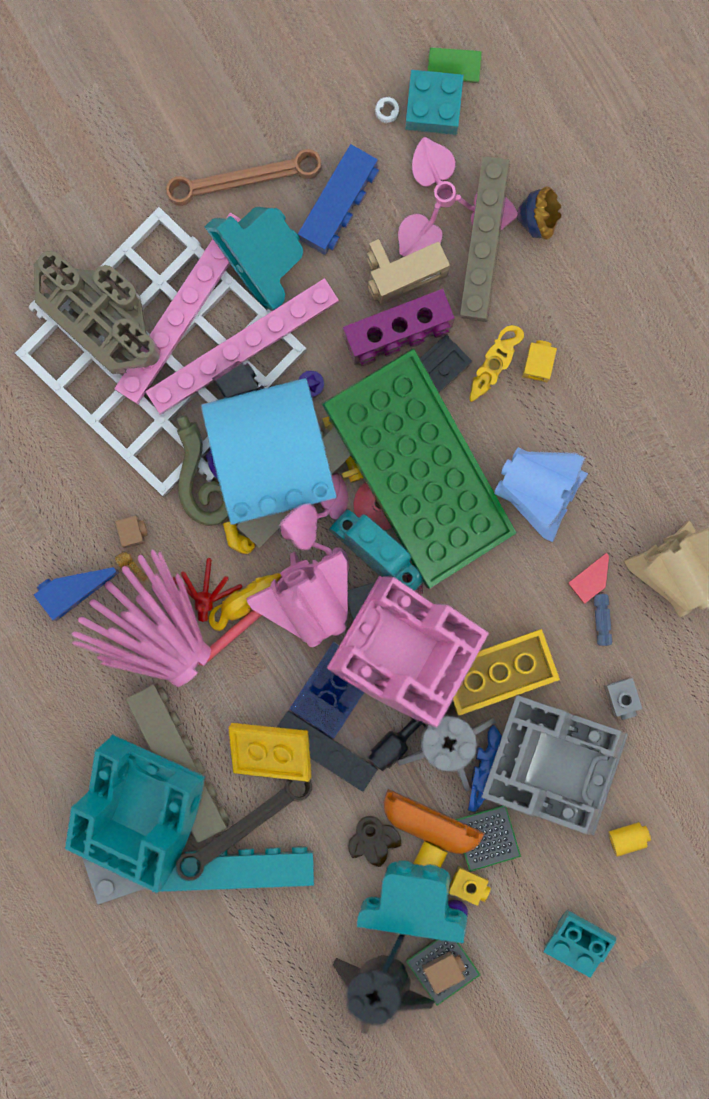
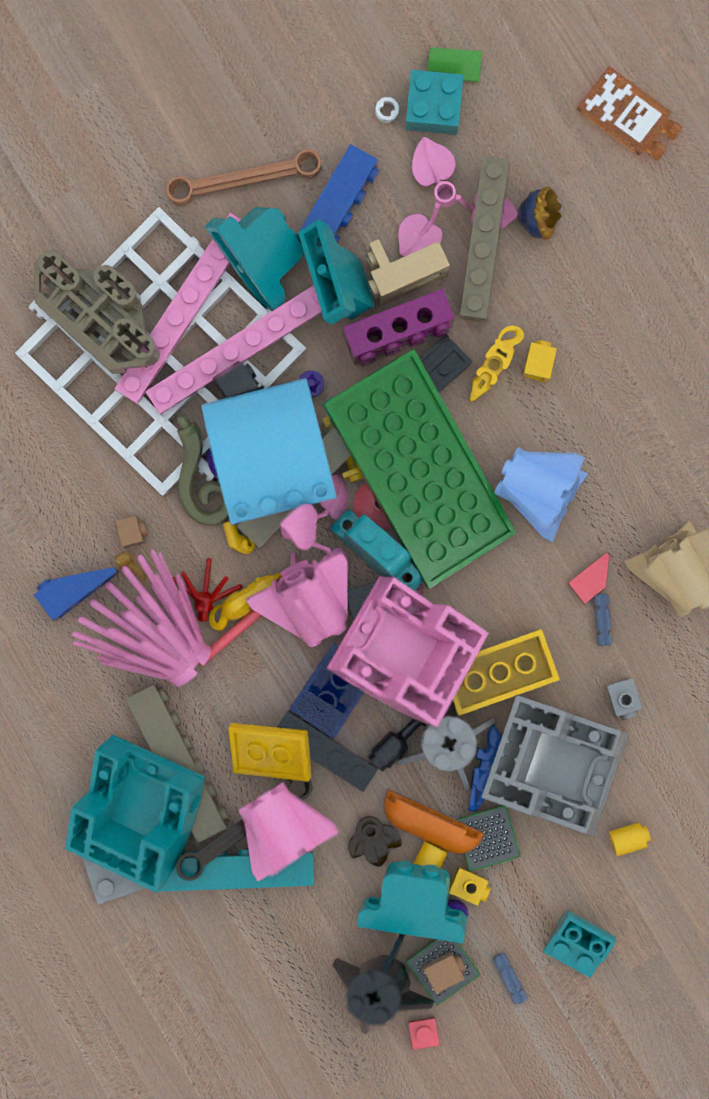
(282, 830): none -> bright pink brick
(335, 274): none -> teal brick
(423, 1033): none -> coral plate
(509, 978): none -> sand blue axle
(628, 114): none -> clear orange tile

